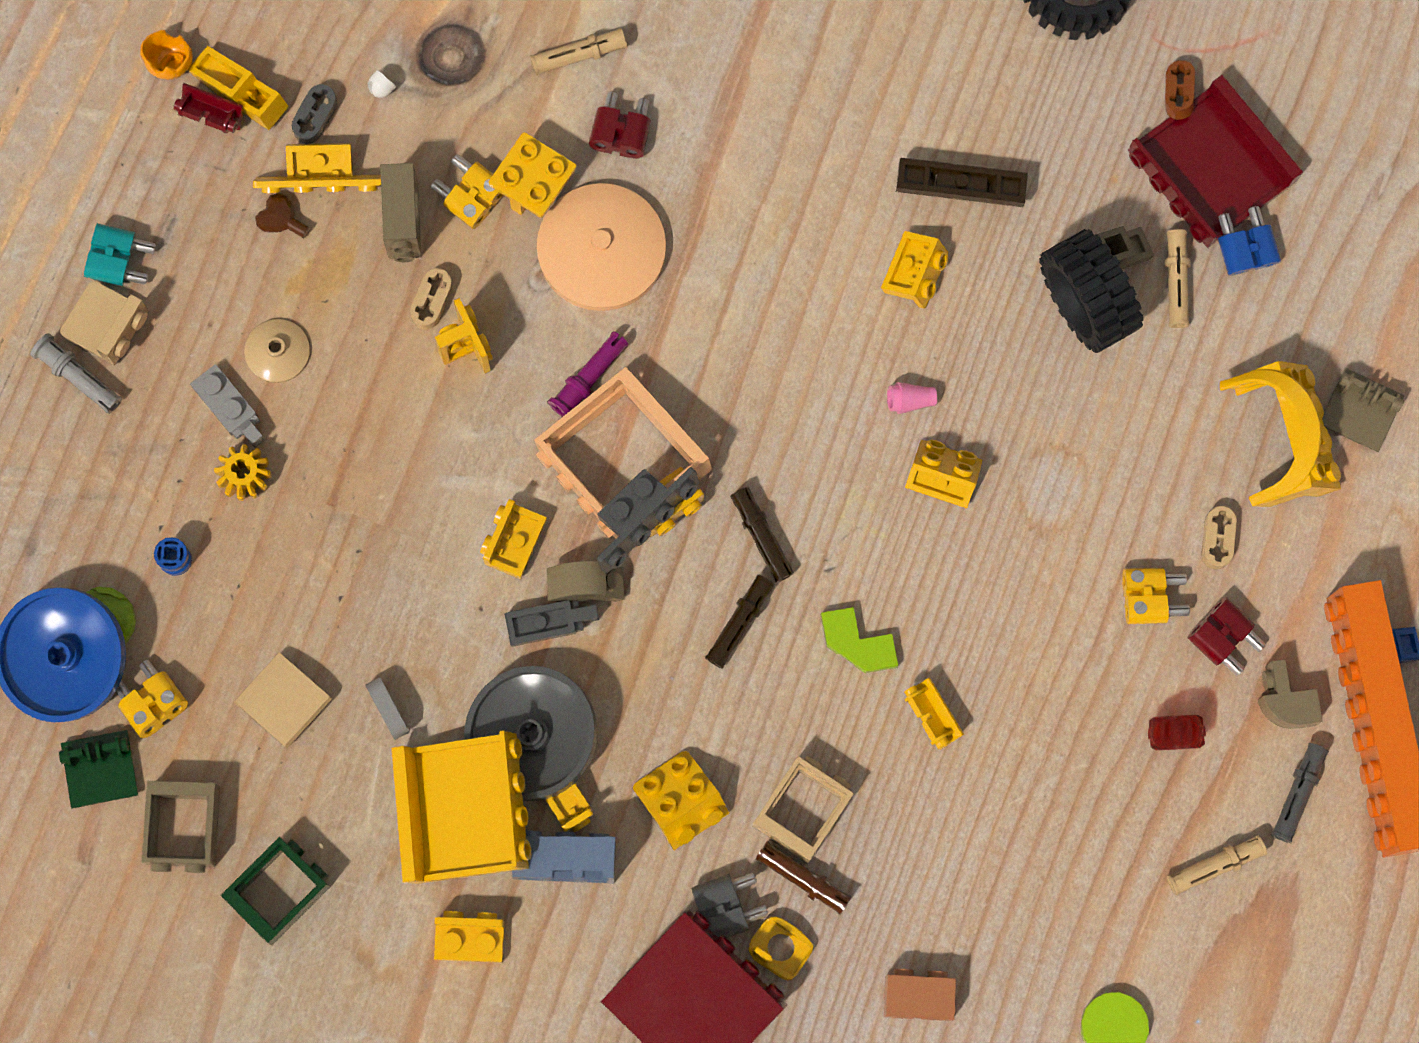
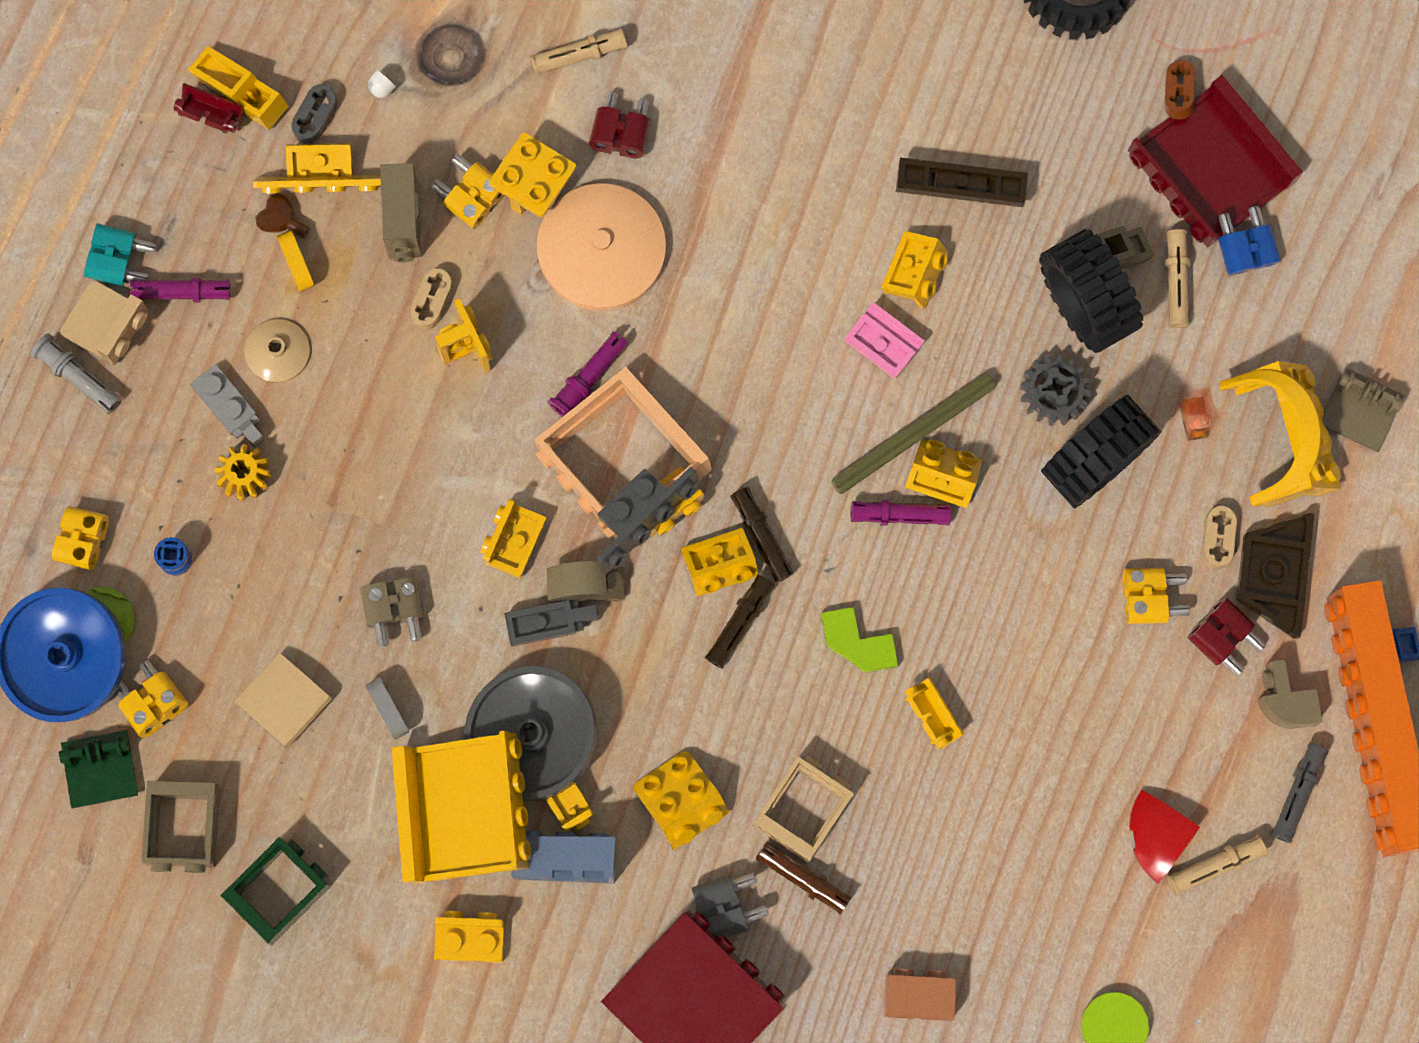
(80, 538): none -> yellow piece
(166, 55): light orange hair -> none
(181, 289): none -> magenta pin
(295, 261): none -> yellow beam
(393, 603): none -> dark tan piece
(720, 562): none -> yellow bracket
(759, 947): yellow piece -> none
(884, 340): none -> bright pink plate
(908, 513): none -> magenta pin
(910, 397): bright pink cone -> none
(913, 433): none -> olive axle
(1058, 403): none -> dark grey gear
(1100, 451): none -> black tyre
(1158, 834): none -> red brick
(1176, 732): clear red gear -> none
(1195, 418): none -> clear orange piece
(1276, 572): none -> dark brown wing

